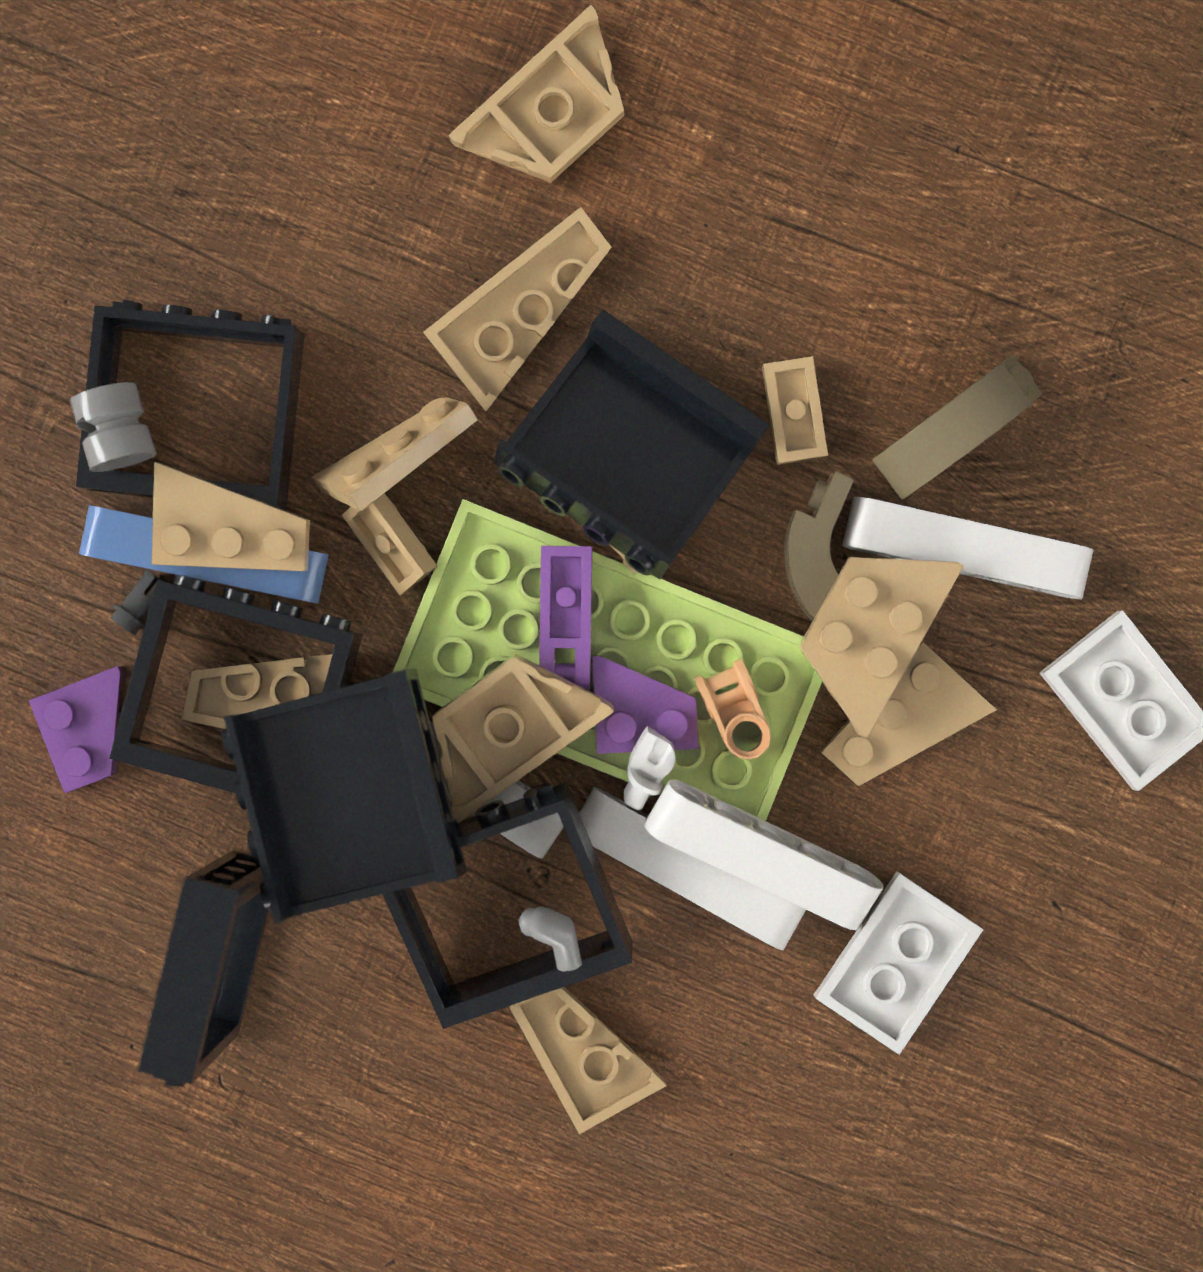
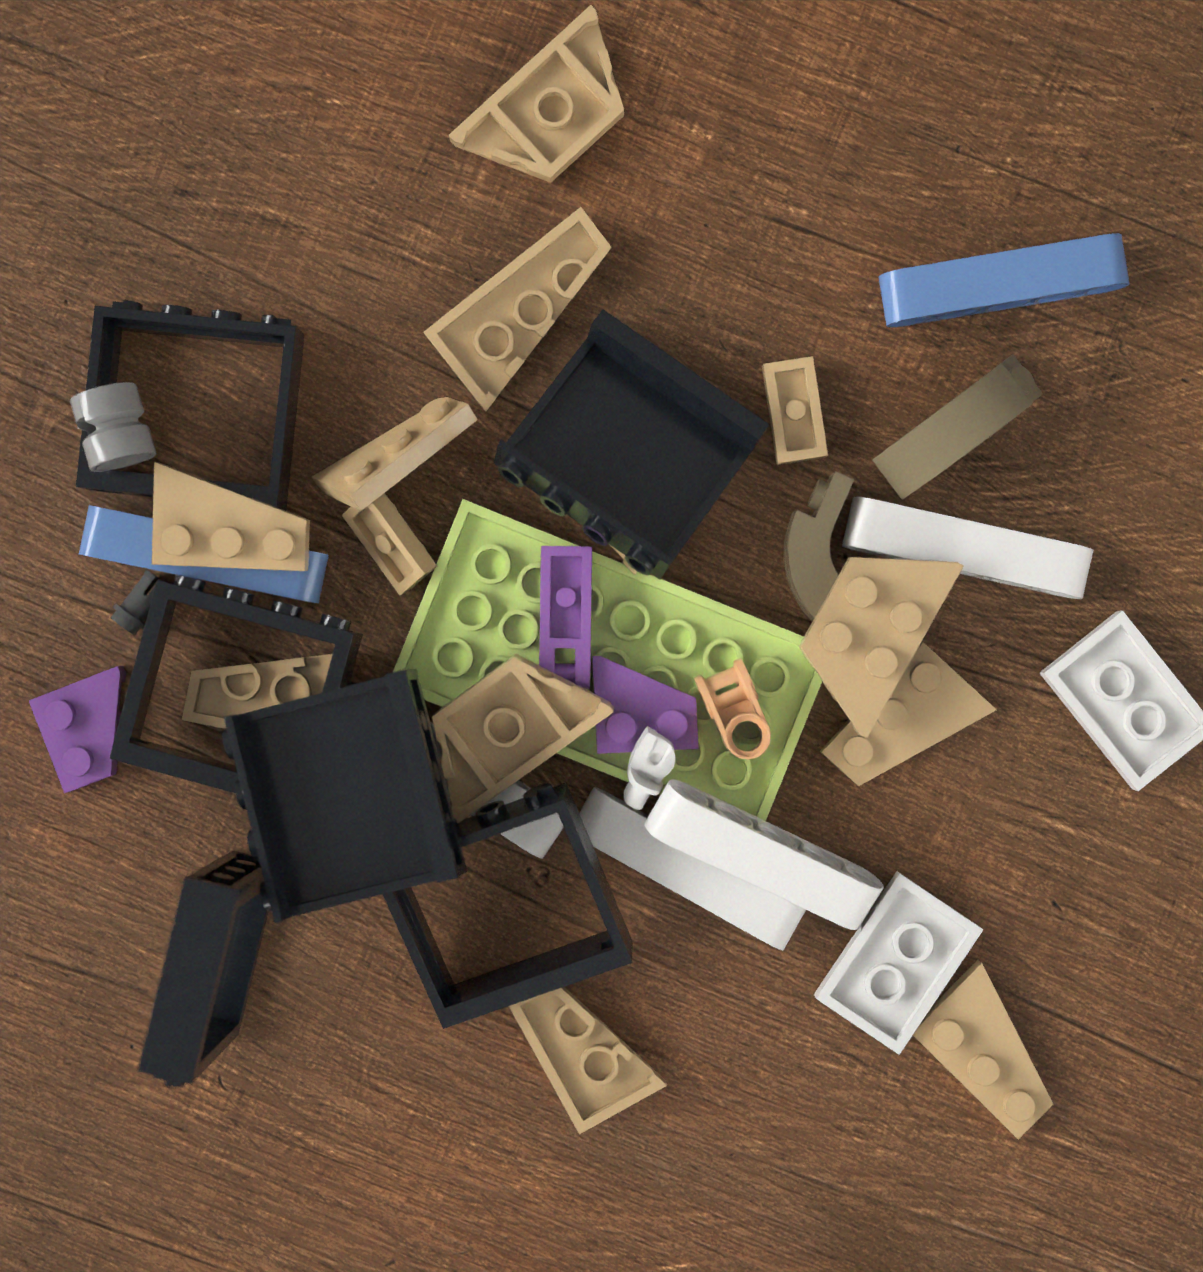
(555, 930): light grey arm -> none
(982, 1049): none -> tan wing
(1004, 280): none -> medium blue beam

